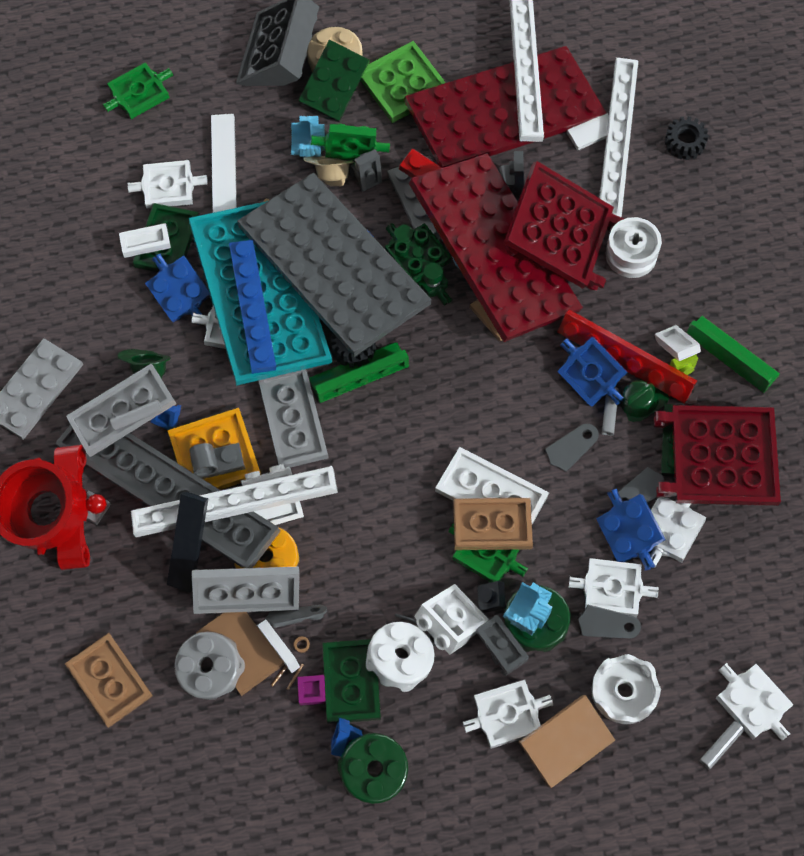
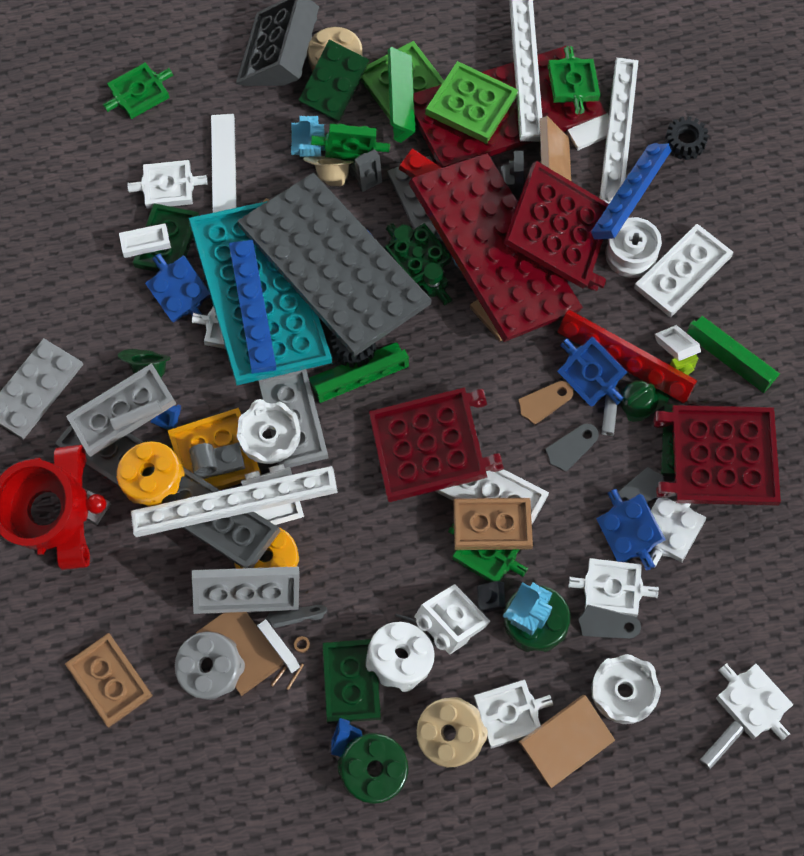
(161, 483): none -> light orange plate
(187, 540): black tile -> none
(263, 417): none -> white plate
(311, 690): magenta plate -> none
(401, 94): none -> panel
(430, 444): none -> dark red plate
(469, 732): none -> tan plate
(471, 102): none -> bright green plate
(502, 645): dark grey plate -> none
(544, 401): none -> medium nougat piece
(554, 148): none -> medium nougat tile
(573, 80): none -> green plate
(631, 191): none -> blue plate
(683, 270): none -> white plate

